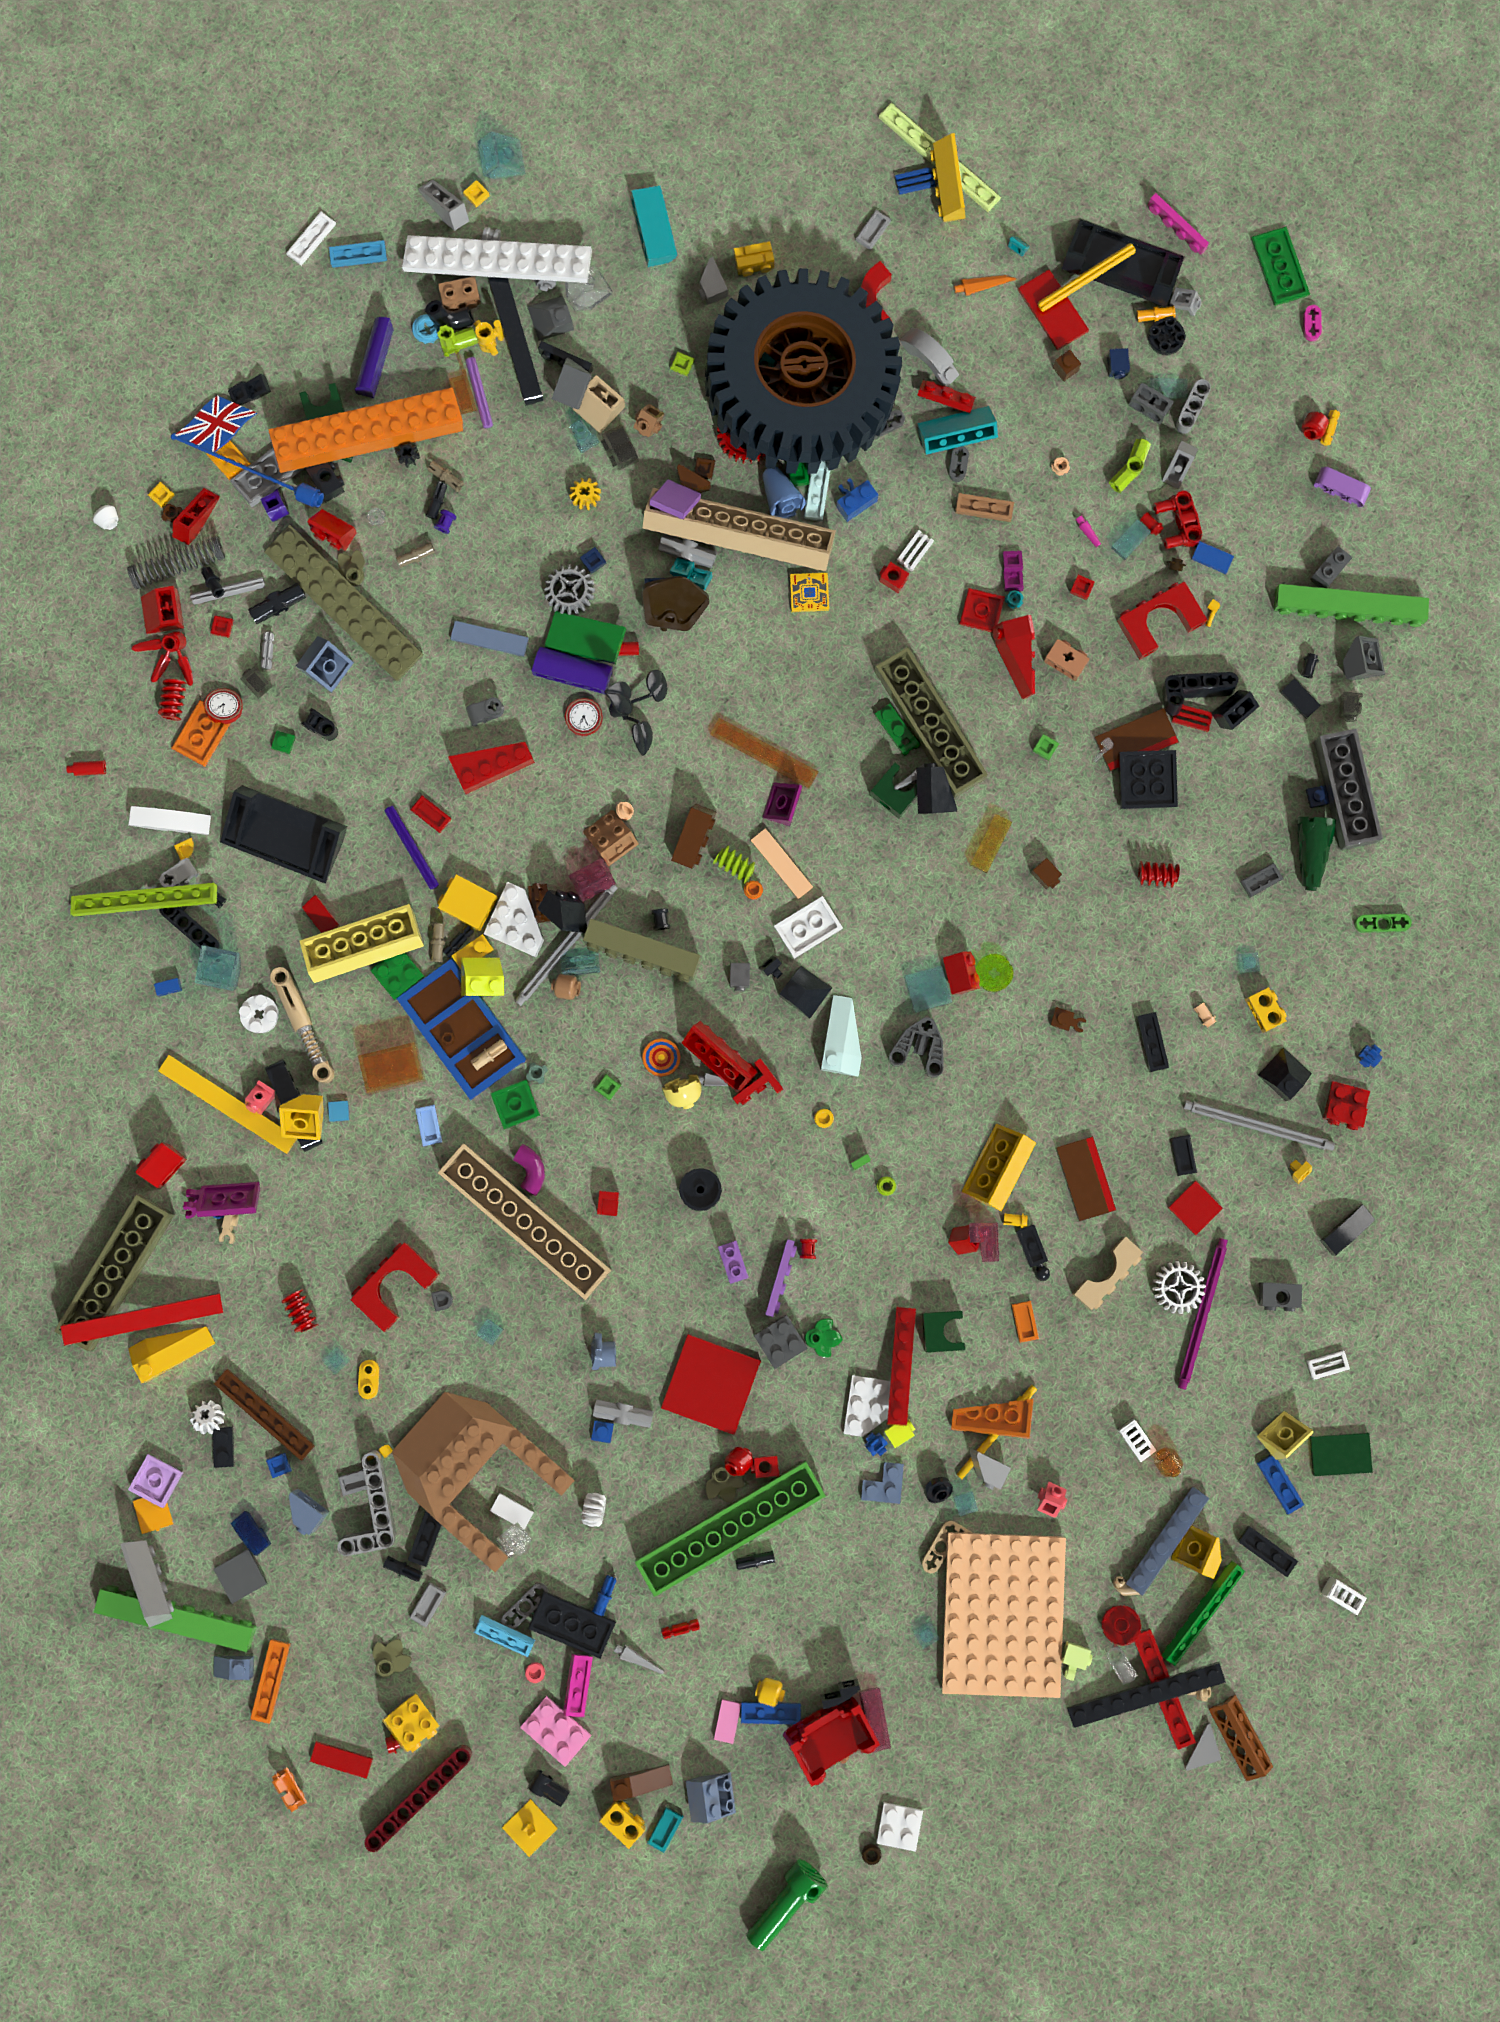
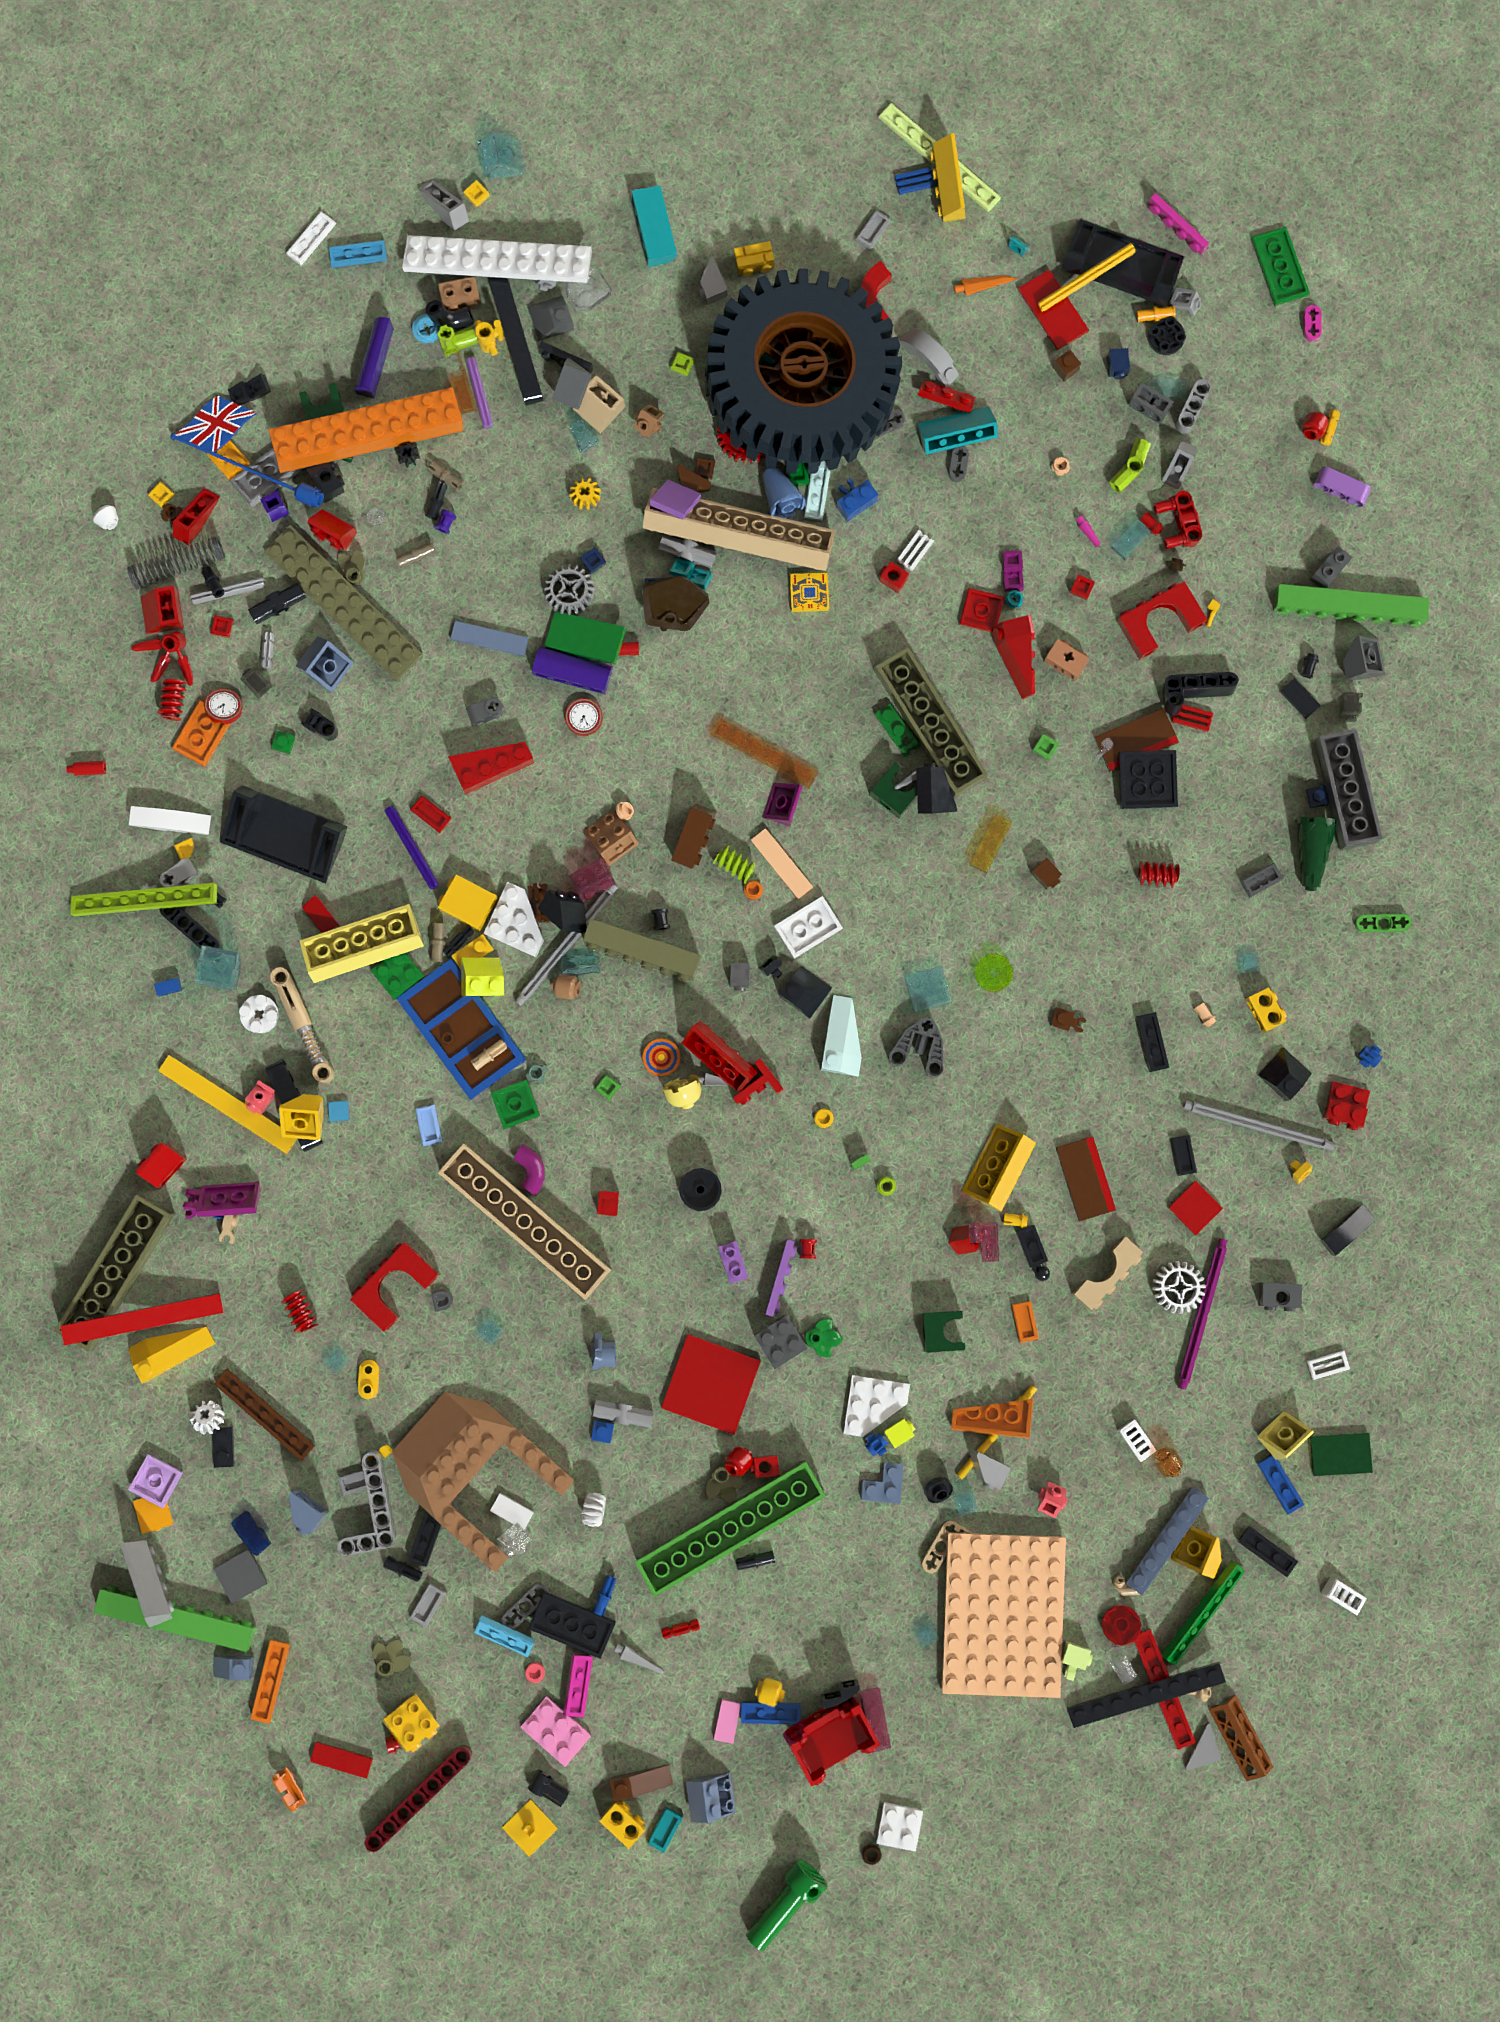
(278, 1465): blue tile -> none
(391, 1068): clear orange brick -> none
(489, 234): light grey wheel -> none
(619, 447): clear smoke brick -> none
(620, 706): black plant -> none
(901, 1366): red plate -> none
(961, 972): red brick -> none
(984, 507): medium nougat plate -> none
(1212, 557): blue tile -> none
(1235, 709): black brick -> none

